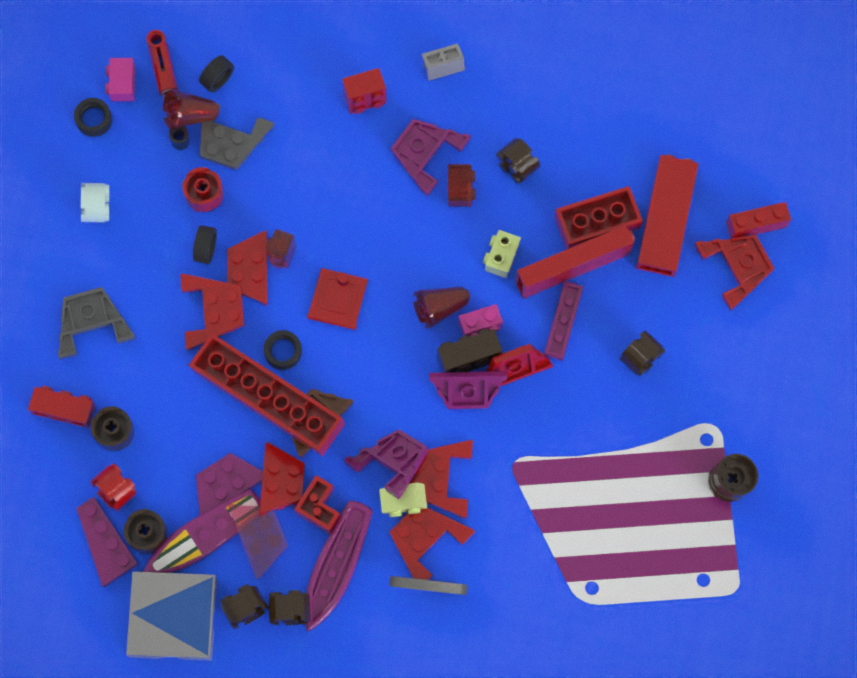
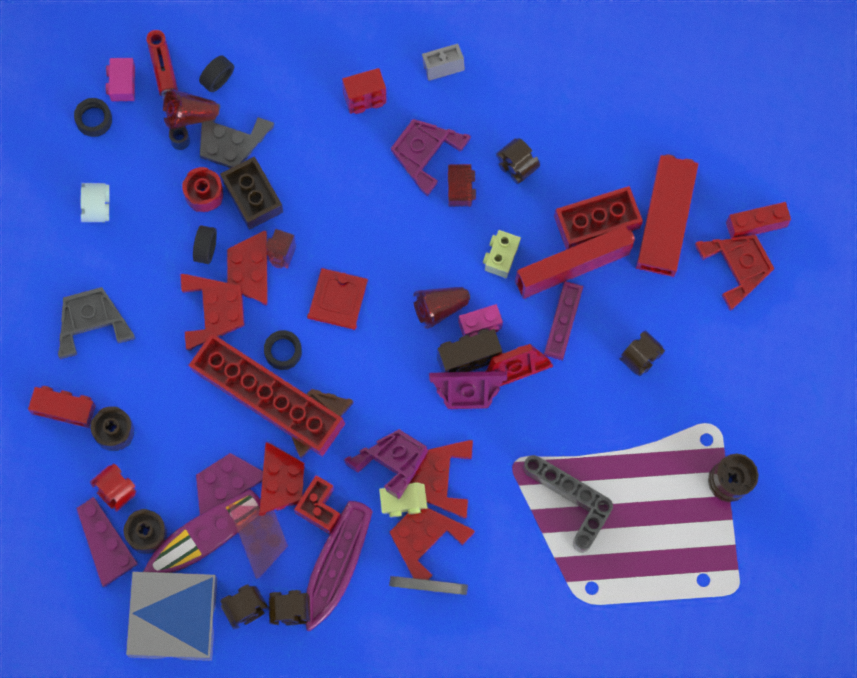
(251, 193): none -> dark brown brick
(573, 496): none -> dark grey beam

